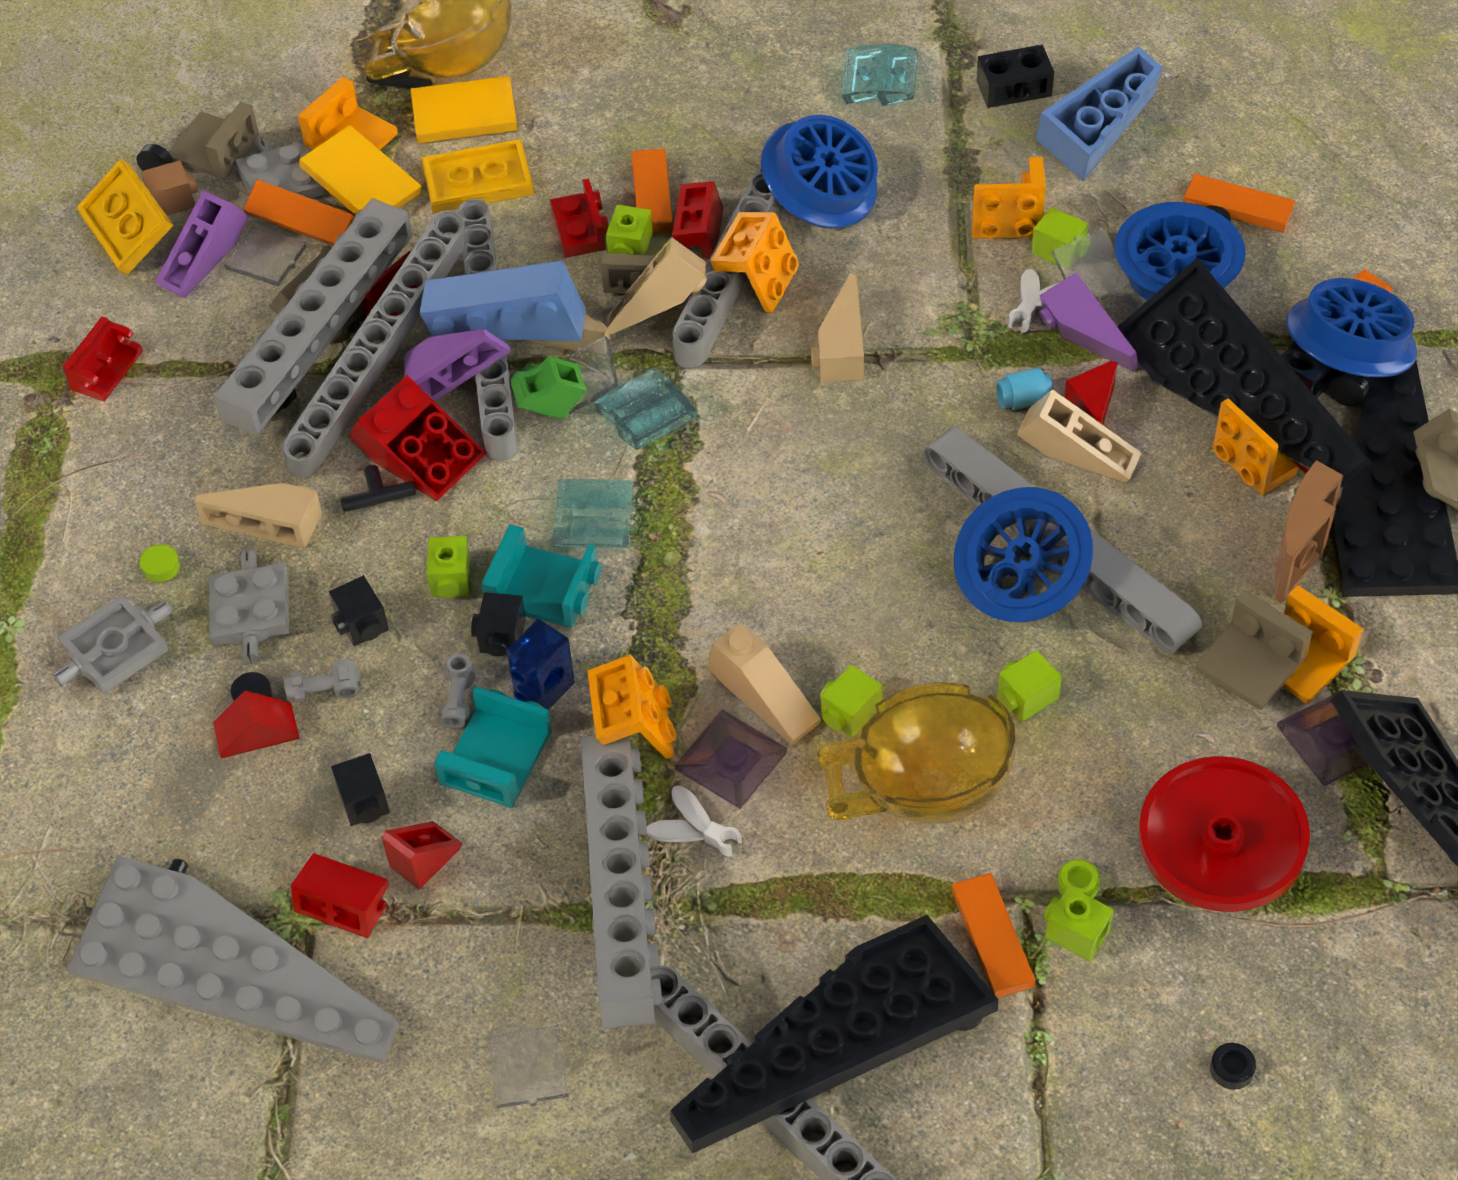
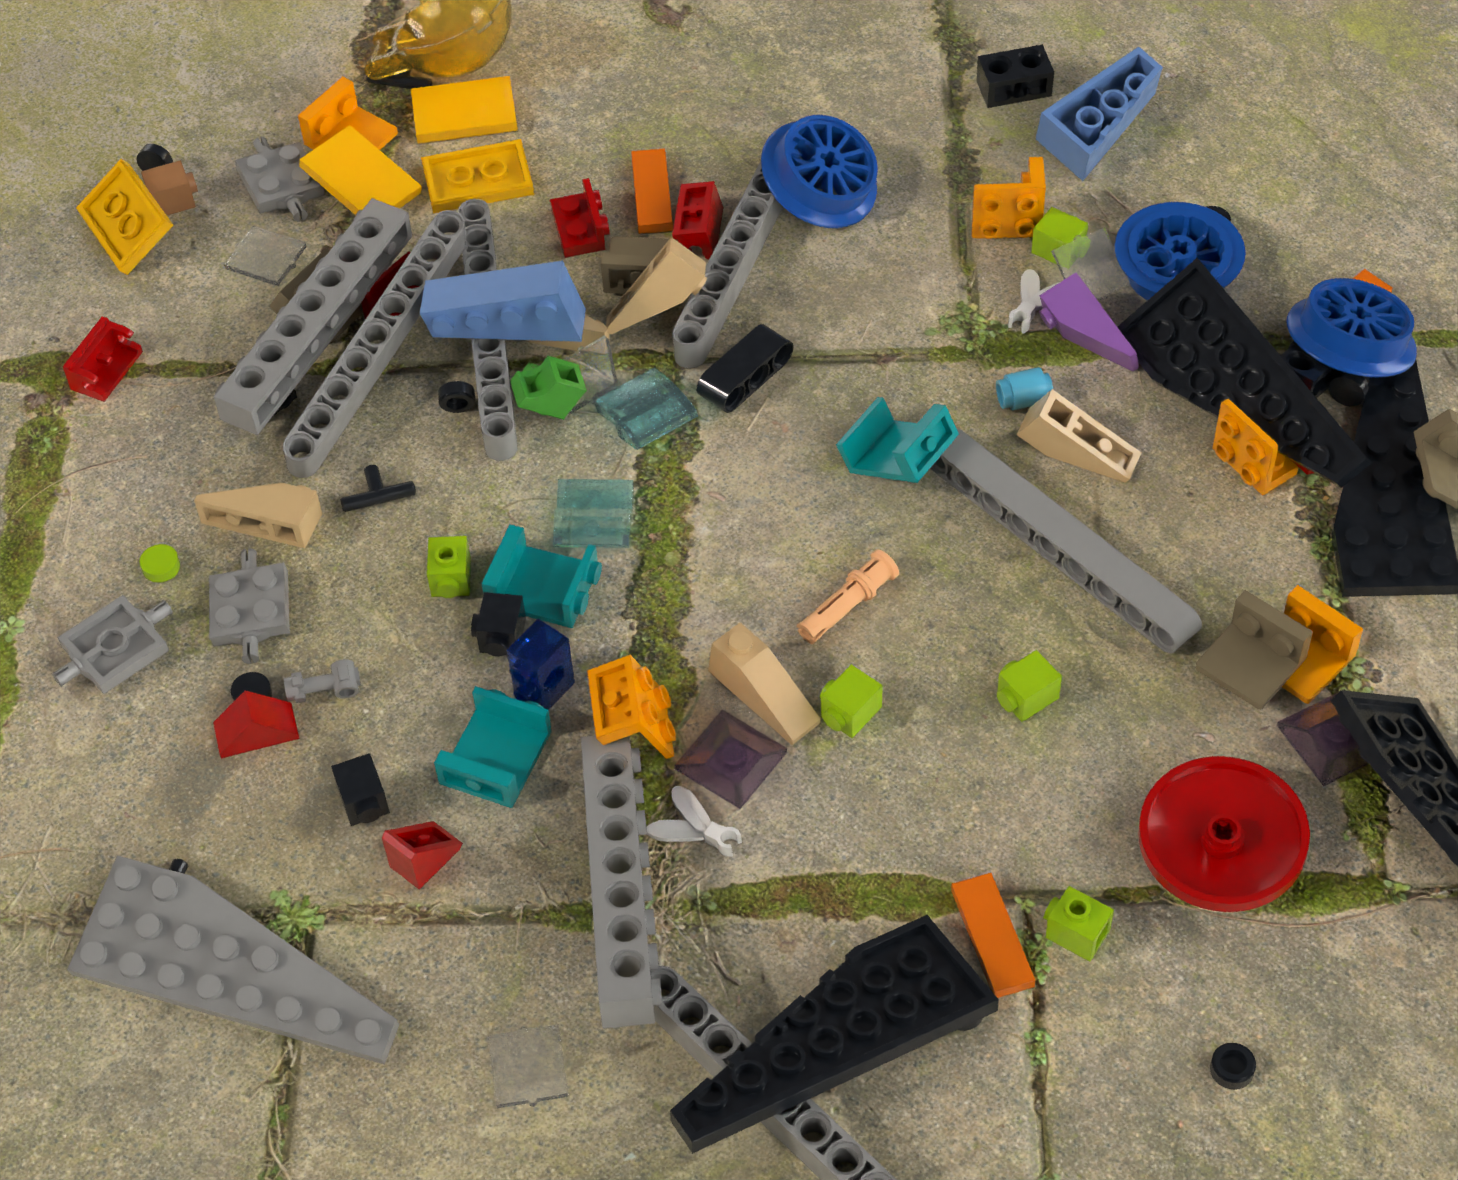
(202, 243): medium lavender slope -> none
(215, 143): dark tan bracket -> none
(297, 213): orange tile -> none
(339, 895): red hinge -> none
(357, 611): black brick -> none
(416, 440): red slope -> none
(451, 359): medium lavender slope -> none
(456, 396): none -> black tile
(461, 675): light grey bar -> none
(629, 231): lime brick -> none
(744, 368): none -> black beam
(760, 249): light orange bracket -> none
(840, 338): tan slope -> none
(859, 586): none -> light nougat pin
(880, 72): clear light blue slope -> none
(896, 448): none -> teal panel
(924, 756): clear yellow windscreen -> none
(991, 520): blue piece -> none
(1079, 875): lime tile -> none
(1093, 390): red slope -> none
(1241, 202): orange tile -> none
(1306, 527): medium nougat slope -> none

